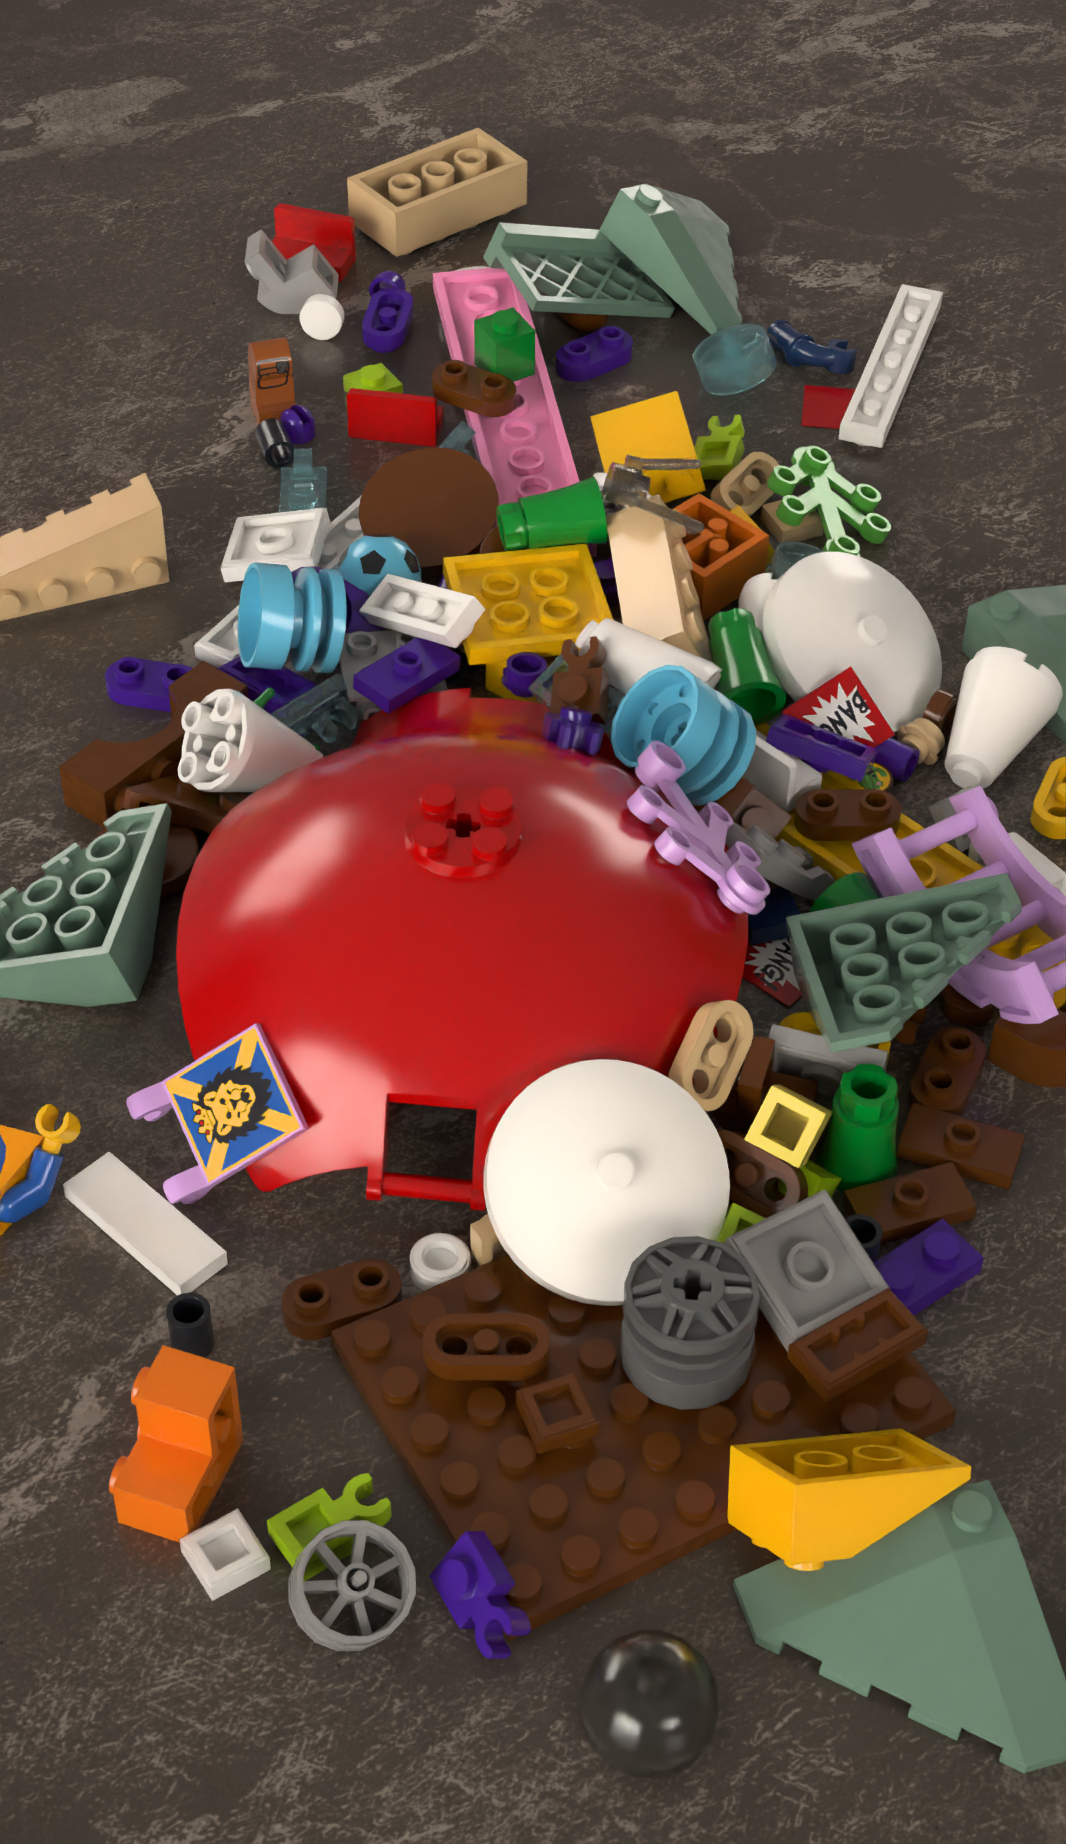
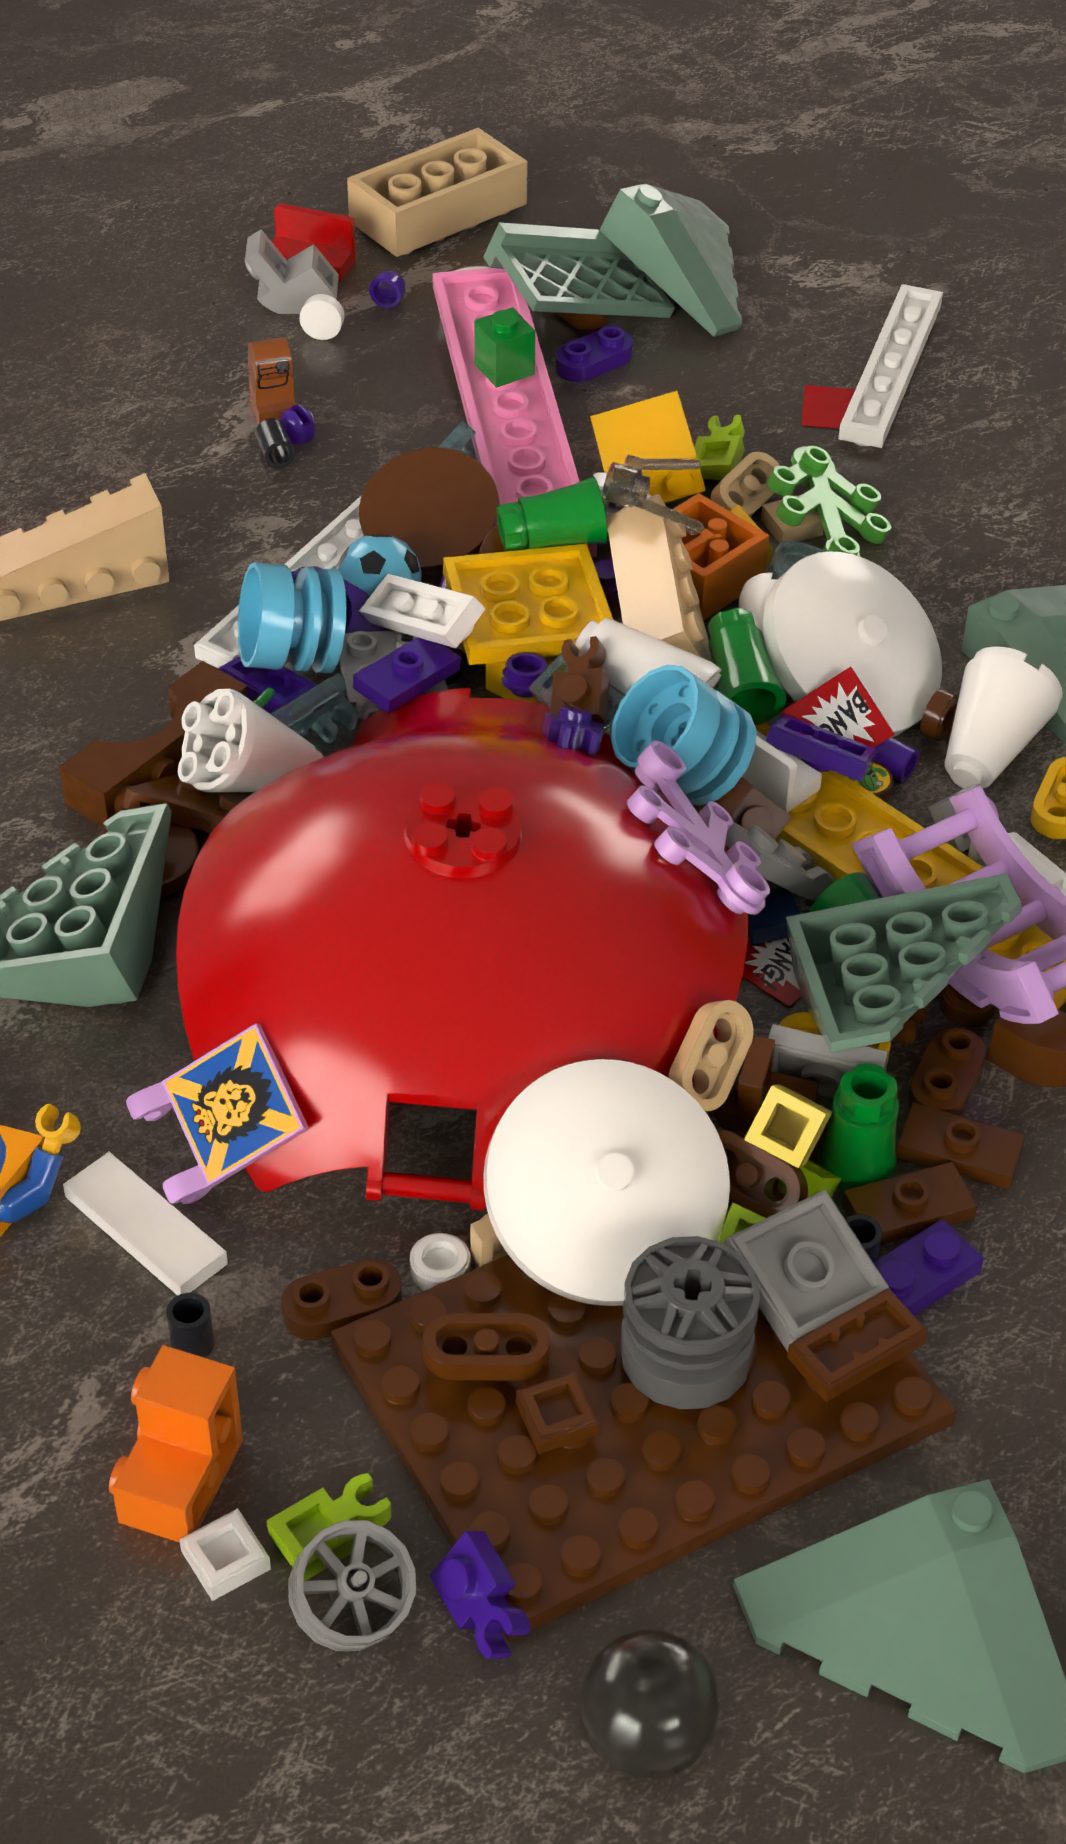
(142, 682): dark purple plate -> none
(276, 538): white tile -> none
(303, 484): clear light blue plate -> none
(374, 378): lime plate -> none
(387, 320): dark purple plate -> none
(394, 417): red panel -> none
(474, 389): reddish brown plate -> none
(734, 359): clear light blue wheel -> none
(802, 350): dark blue piece -> none
(834, 1492): yellow slope -> none
(846, 814): reddish brown plate -> none
(923, 736): tan plate -> none

